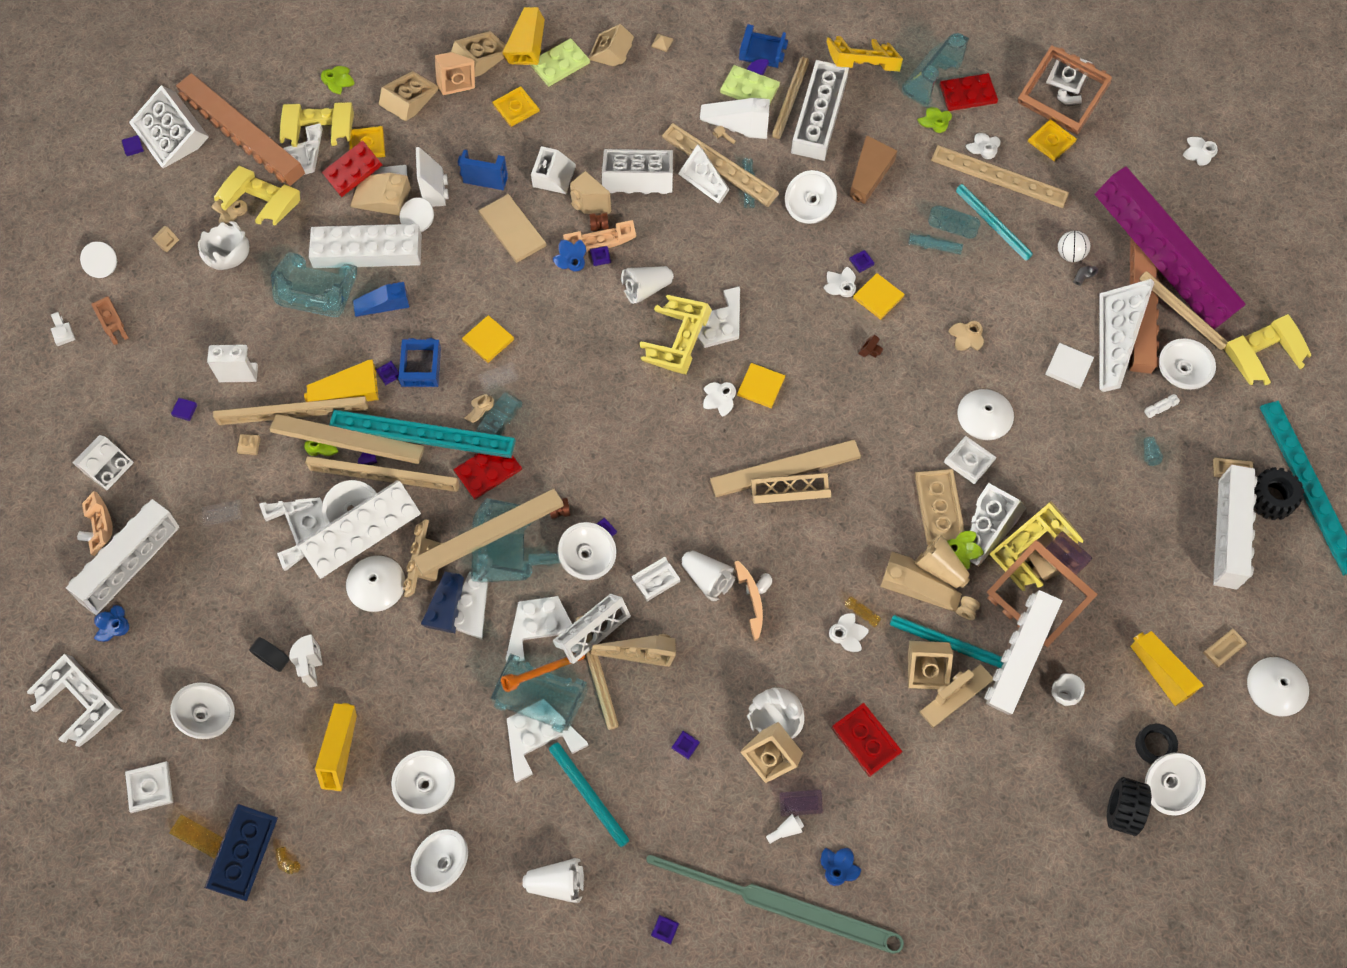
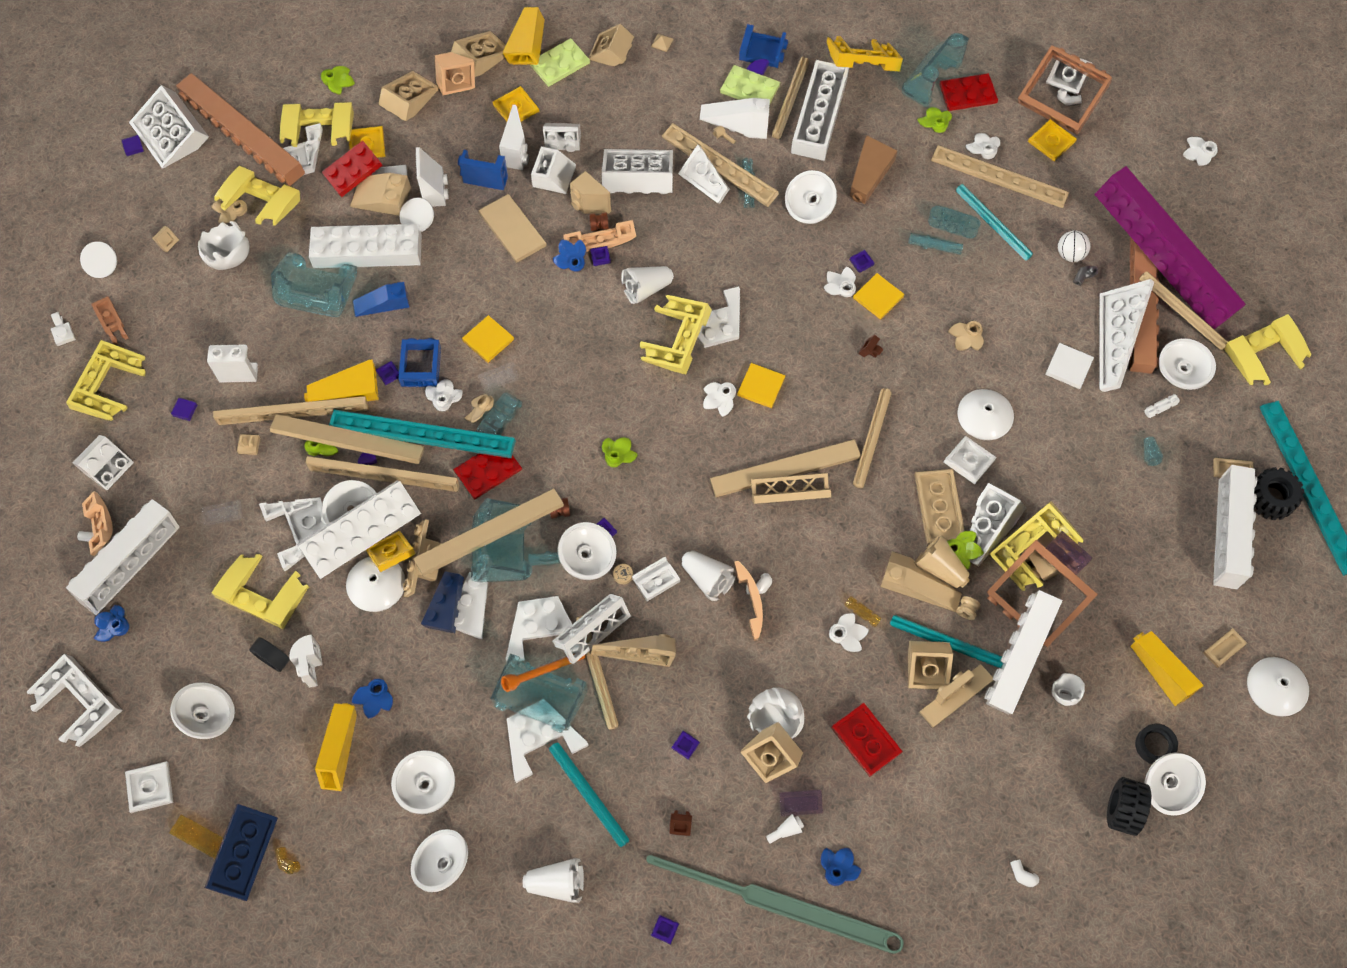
(84, 393): none -> light yellow wedge
(276, 612): none -> light yellow wedge
(371, 700): none -> blue plate
(390, 551): none -> yellow tile
(445, 392): none -> white plate
(513, 142): none -> white slope
(562, 136): none -> white slope
(620, 450): none -> lime plate
(623, 574): none -> tan tile
(680, 823): none -> copper tile
(872, 437): none -> tan axle
(1022, 876): none -> white arm

